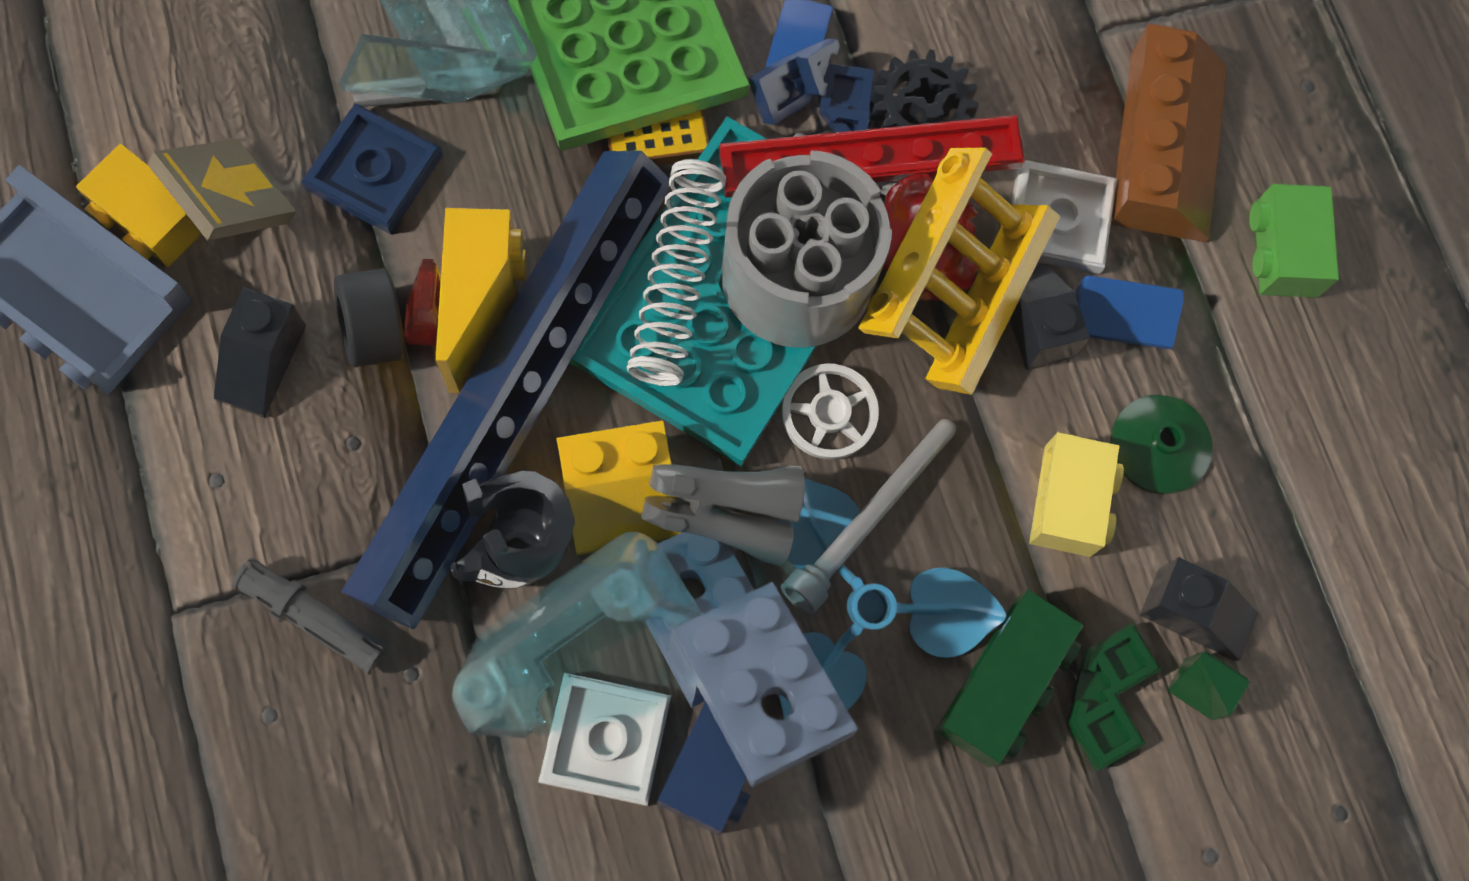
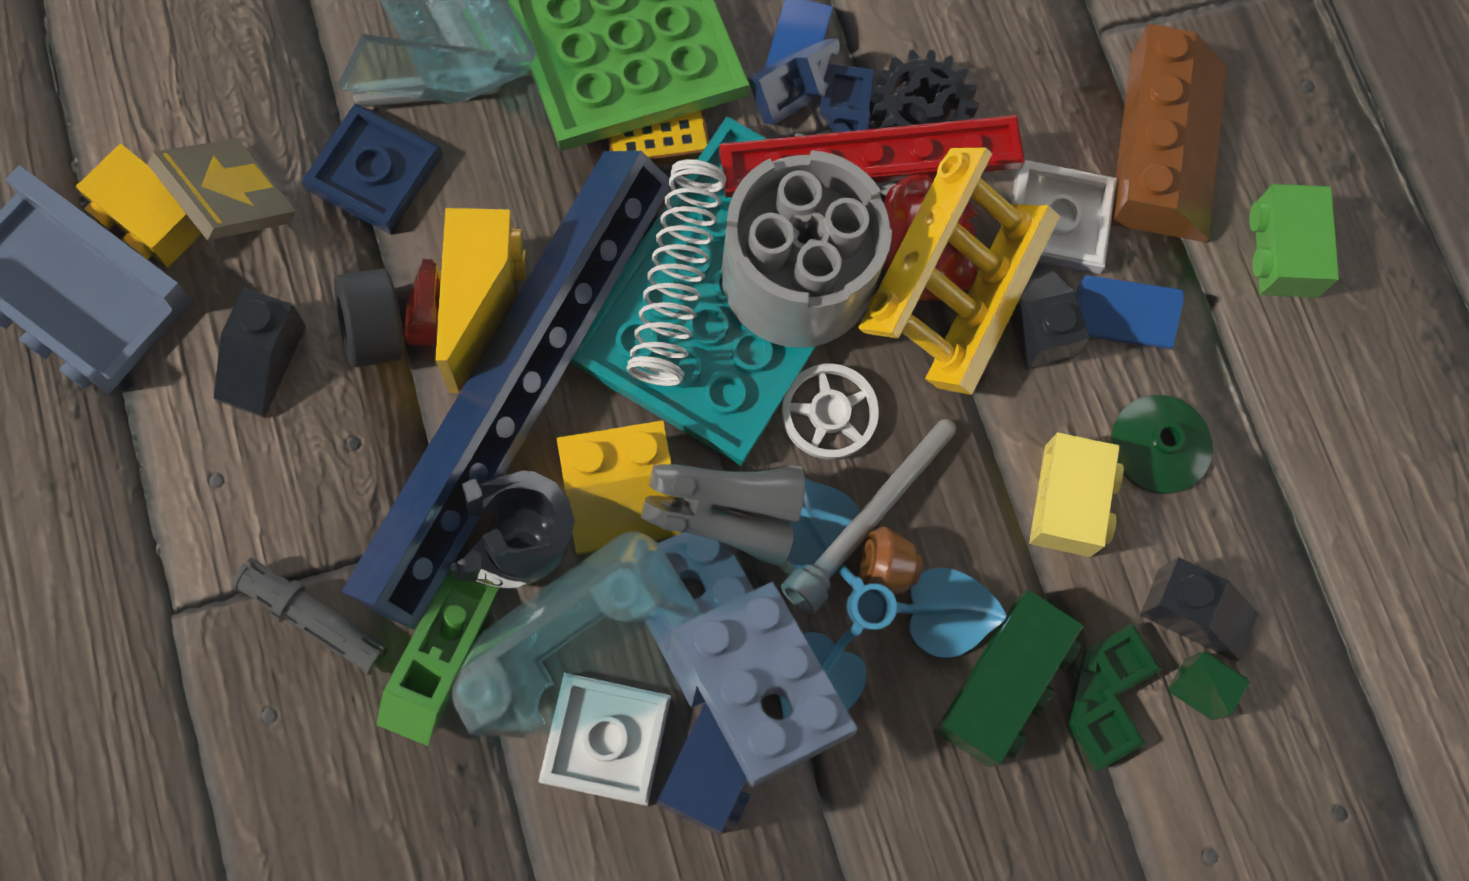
(429, 666): none -> bright green slope
(889, 561): none -> dark orange cone

